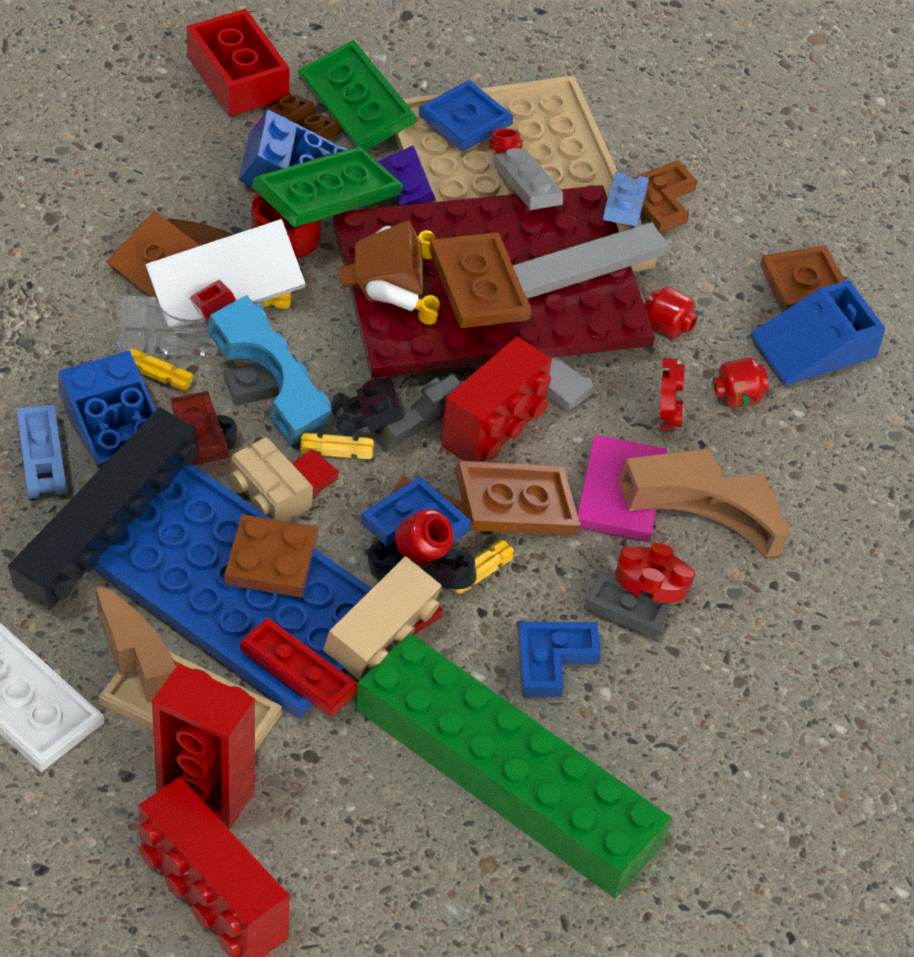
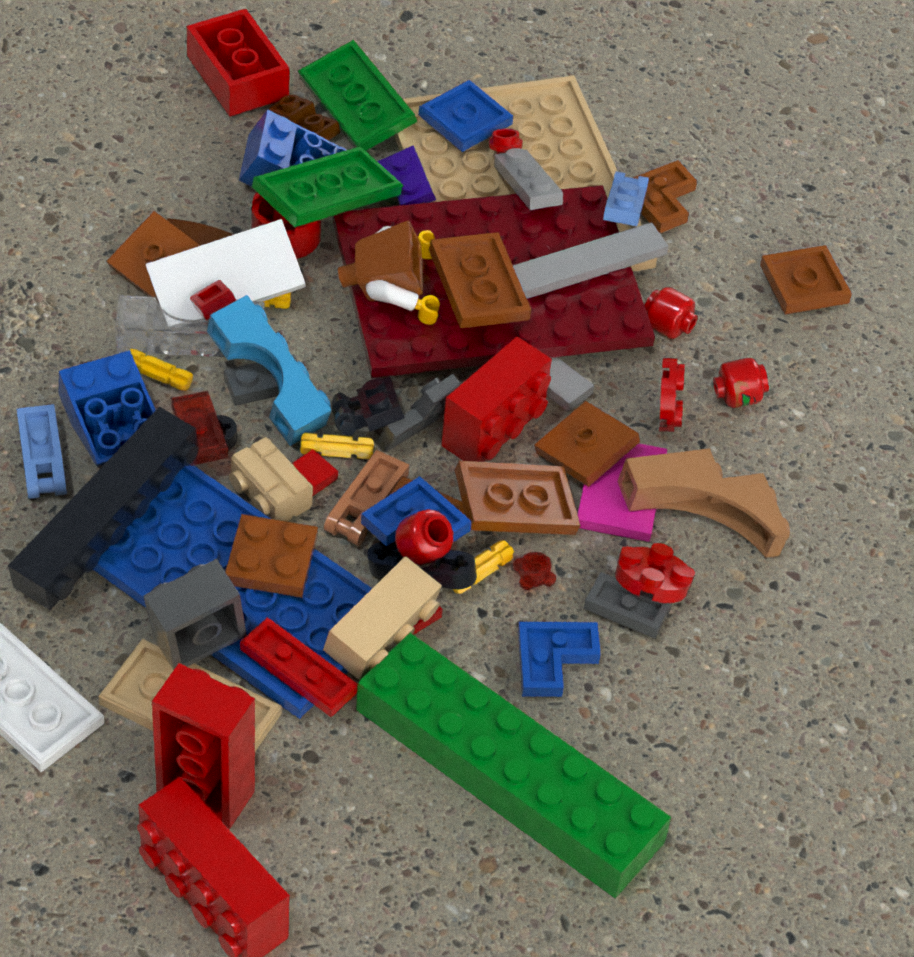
(134, 643): medium nougat slope -> none
(195, 614): none -> dark grey brick
(368, 488): none -> nougat plate
(537, 563): none -> clear red plate
(587, 443): none -> dark orange plate
(820, 334): blue slope -> none

